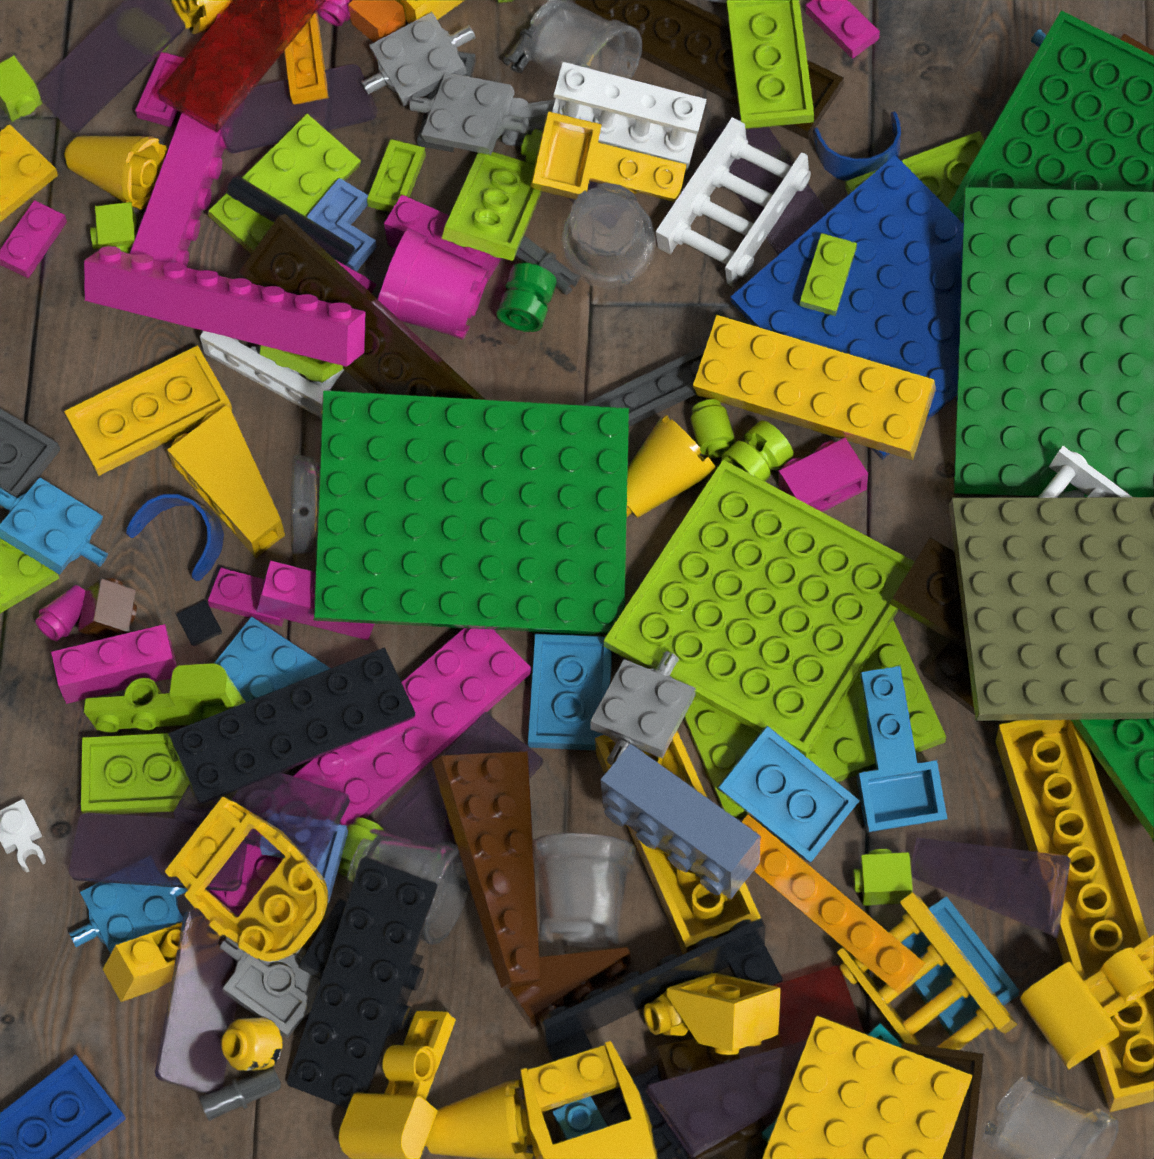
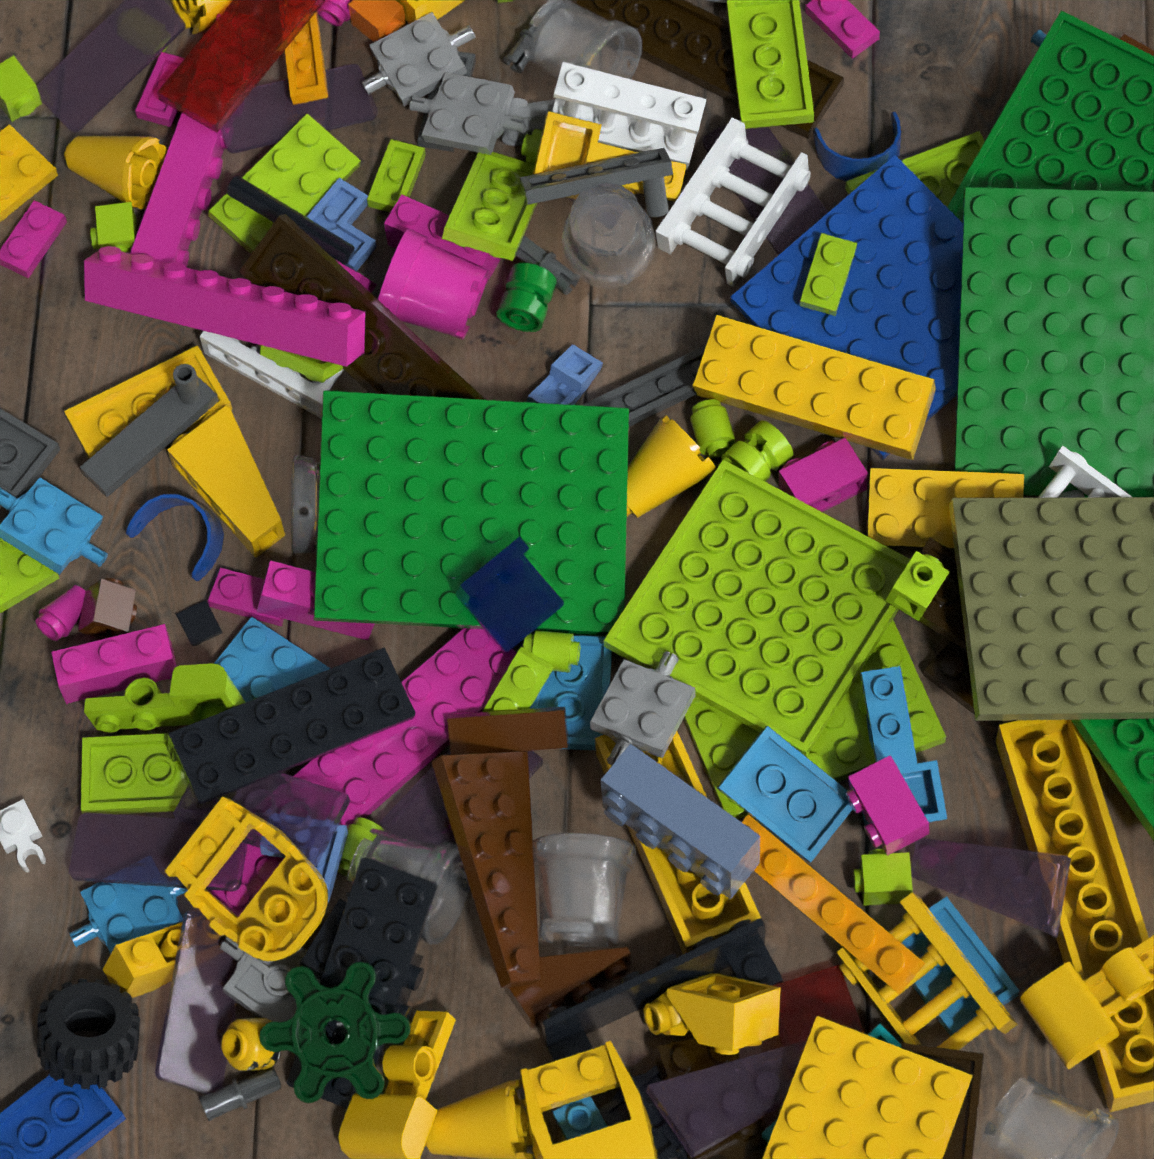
(81, 1058): none -> black tyre
(150, 431): none -> dark grey piece
(308, 1039): none -> dark green plate
(508, 731): none -> reddish brown tile
(509, 596): none -> clear blue bracket
(520, 683): none -> lime plate
(554, 648): none -> lime brick
(567, 378): none -> medium blue slope
(645, 166): none -> dark grey piece
(887, 805): none -> dark pink brick
(914, 504): none -> yellow plate
(917, 585): none -> lime brick

